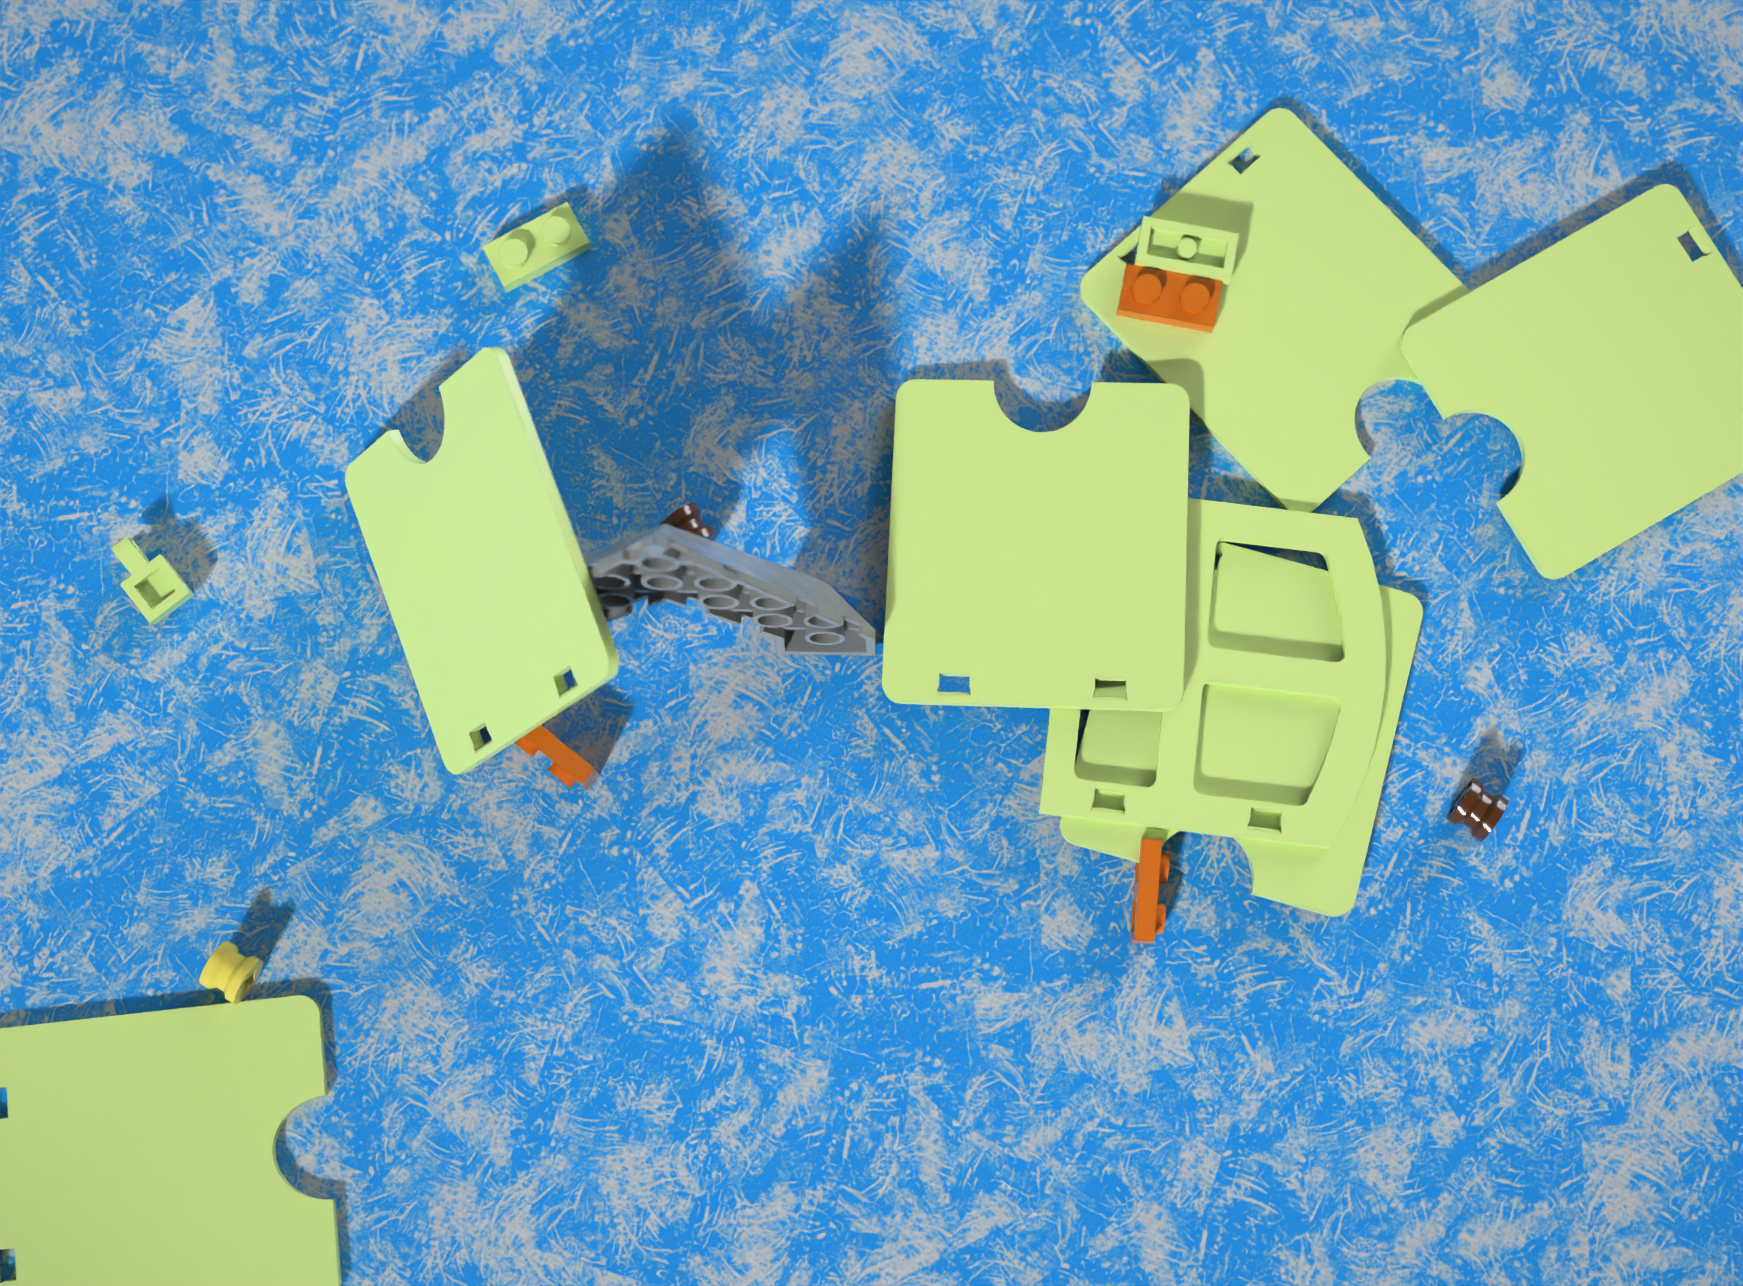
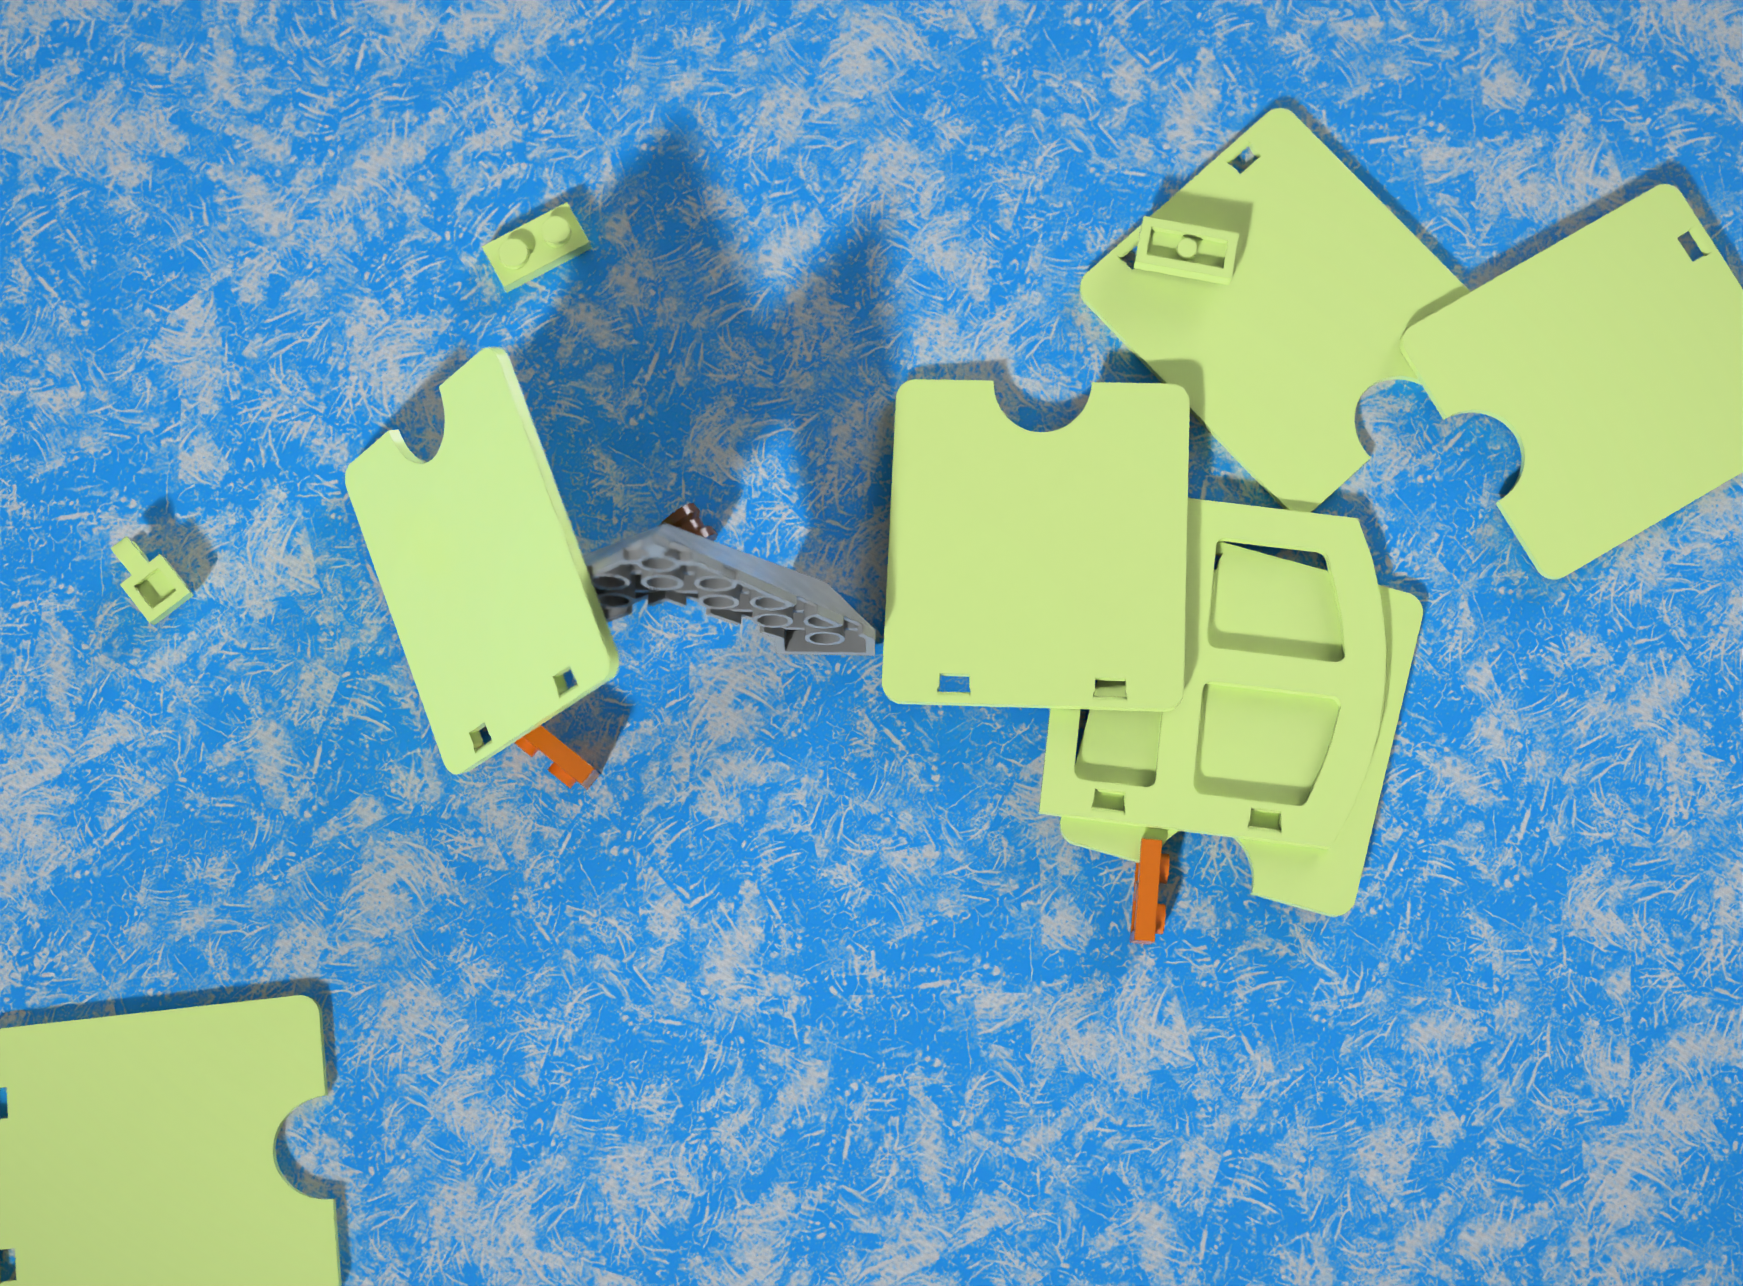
(231, 972): light yellow wheel -> none
(1169, 298): orange plate -> none
(1477, 809): reddish brown wheel -> none

